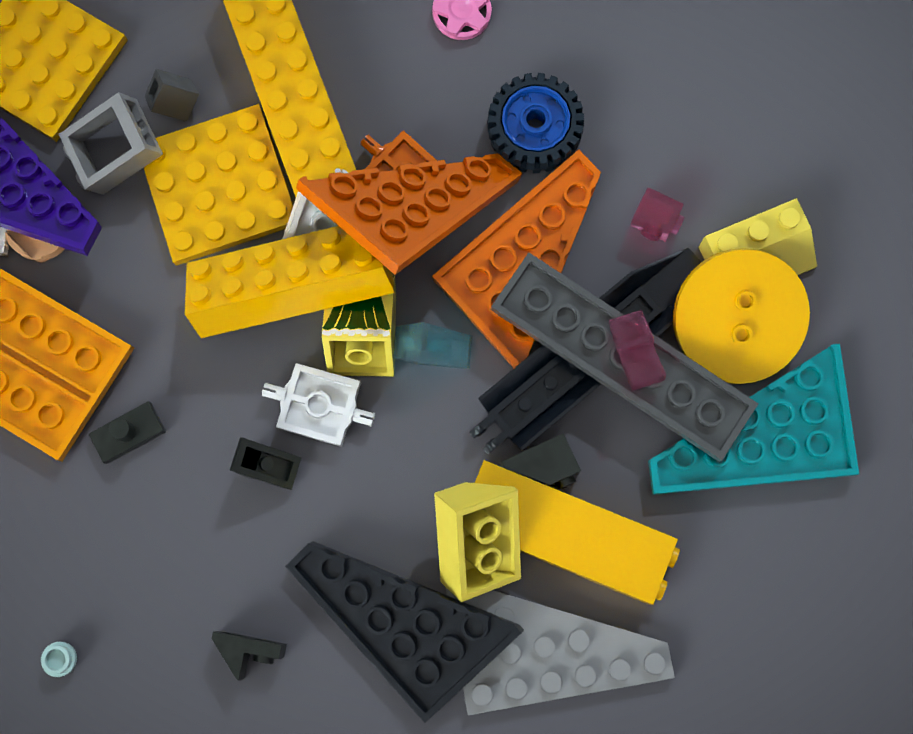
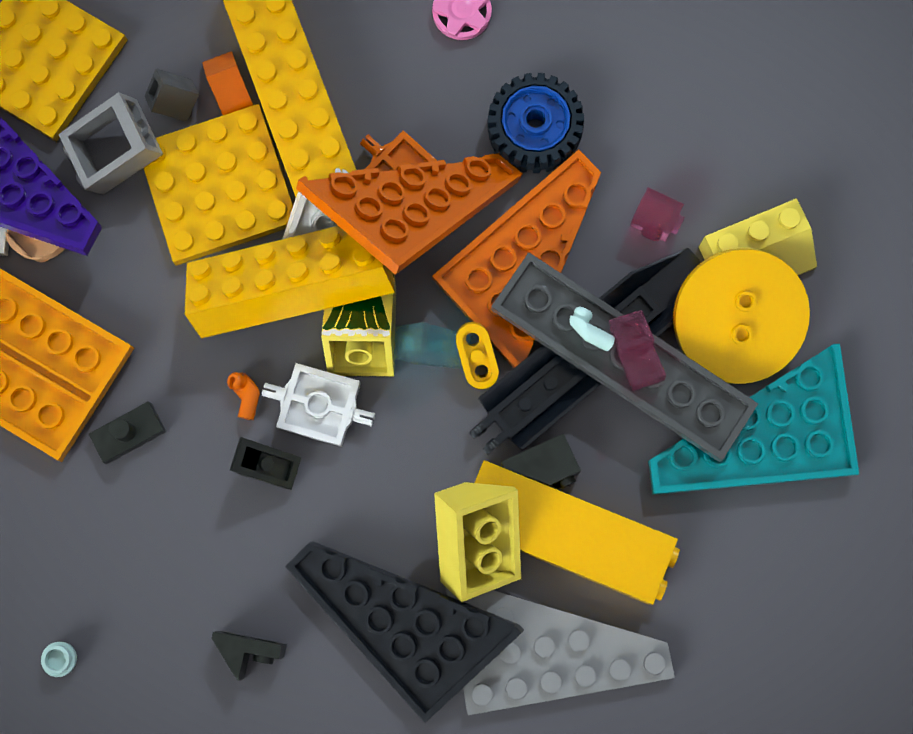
(227, 83): none -> orange slope
(247, 392): none -> orange arm
(477, 354): none -> yellow plate
(589, 332): none -> light aqua arm

